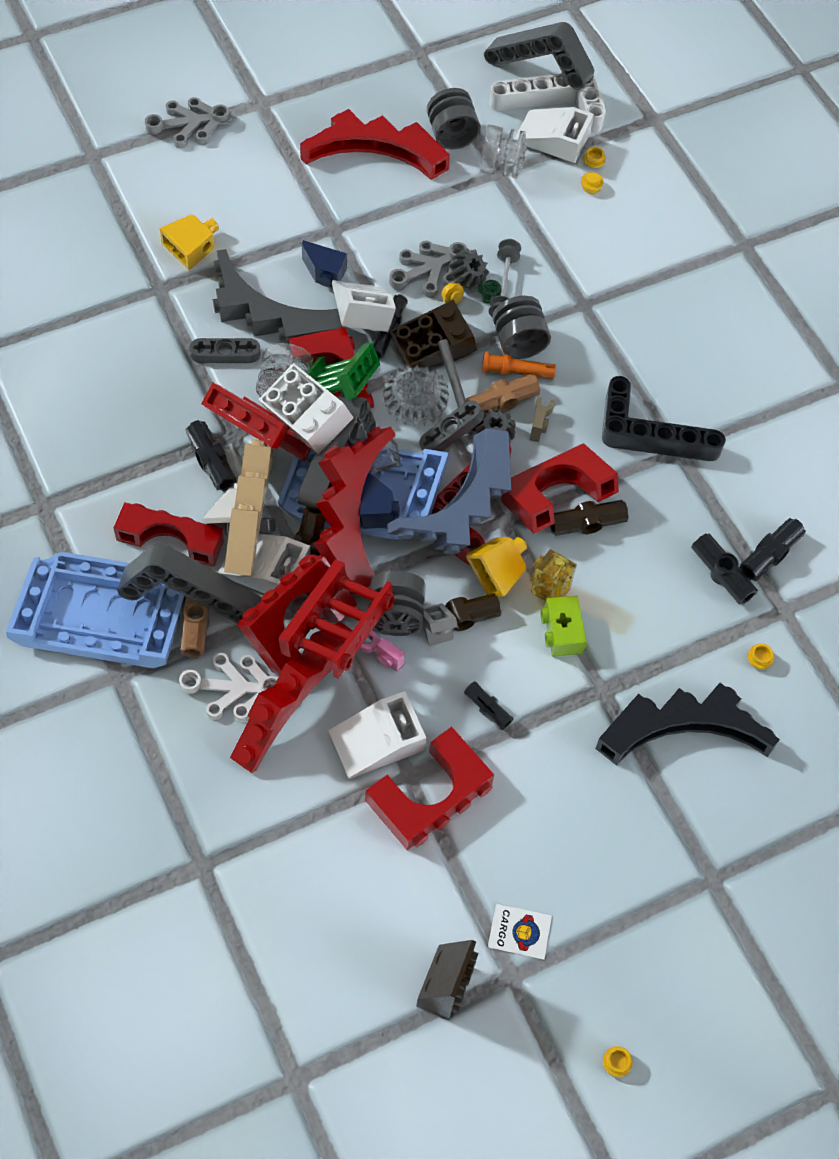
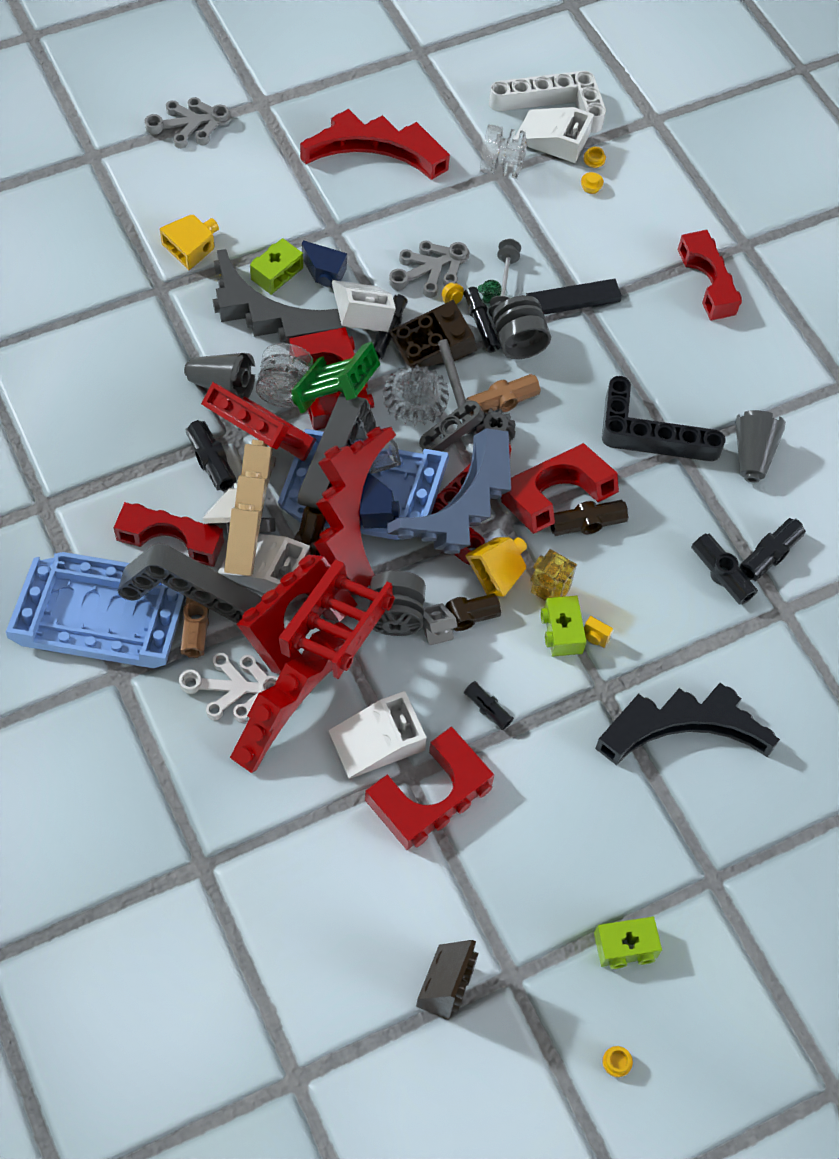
(218, 343): dark grey beam -> none
(227, 370): none -> dark grey cone
(276, 266): none -> lime brick
(306, 408): white slope -> none
(385, 651): bright pink plate -> none
(453, 118): dark grey wheel -> none
(468, 269): dark grey gear -> none
(478, 311): none -> black pin
(506, 365): orange pin -> none
(520, 931): white sticker -> none
(540, 423): dark tan plate -> none
(553, 39): dark grey beam -> none
(578, 296): none -> black tile
(597, 632): none -> yellow plate
(640, 932): none -> lime brick
(700, 252): none -> red arch
(757, 442): none -> dark grey cone
(760, 656): yellow plate -> none

